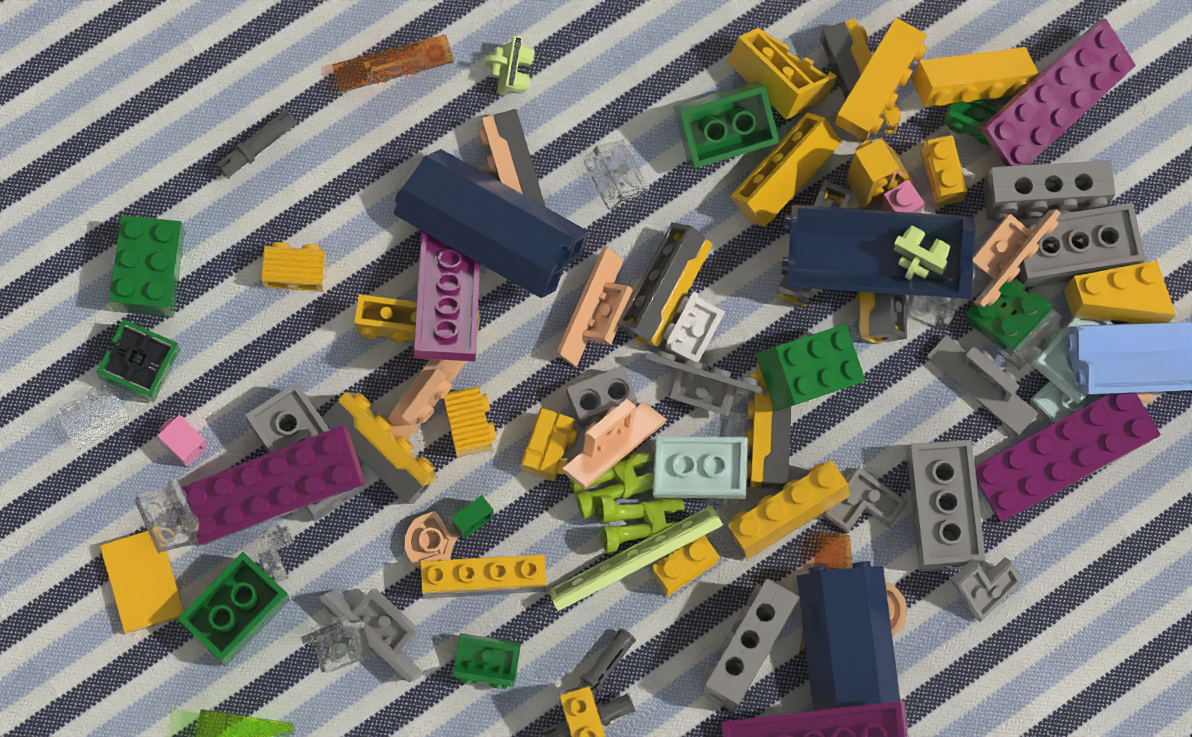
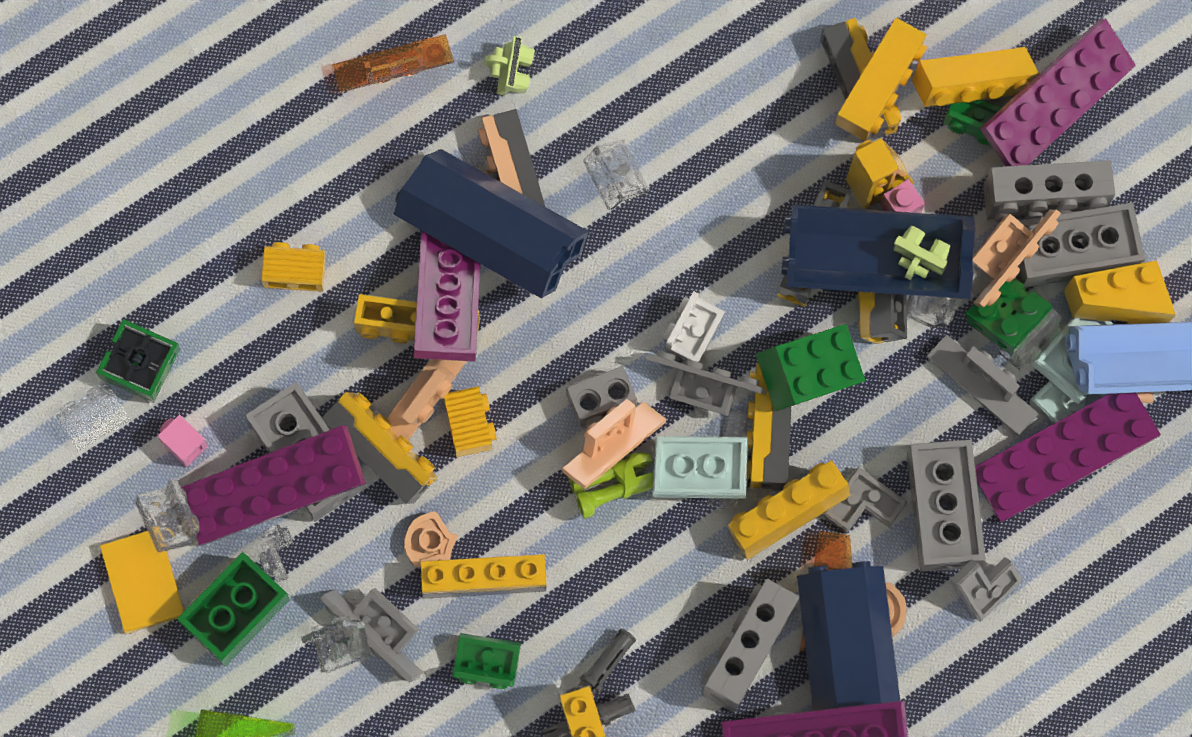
(147, 266): green brick -> none
(248, 150): dark grey pin -> none
(472, 517): green piece -> none
(548, 444): yellow brick -> none
(597, 309): light nougat bracket -> none
(635, 558): yellowish green tile -> none
(652, 513): lime piece -> none
(664, 284): dark grey piece -> none
(684, 565): yellow brick -> none
(726, 124): green brick -> none
(786, 169): yellow brick -> none
(789, 81): yellow wedge -> none
(943, 171): yellow brick -> none

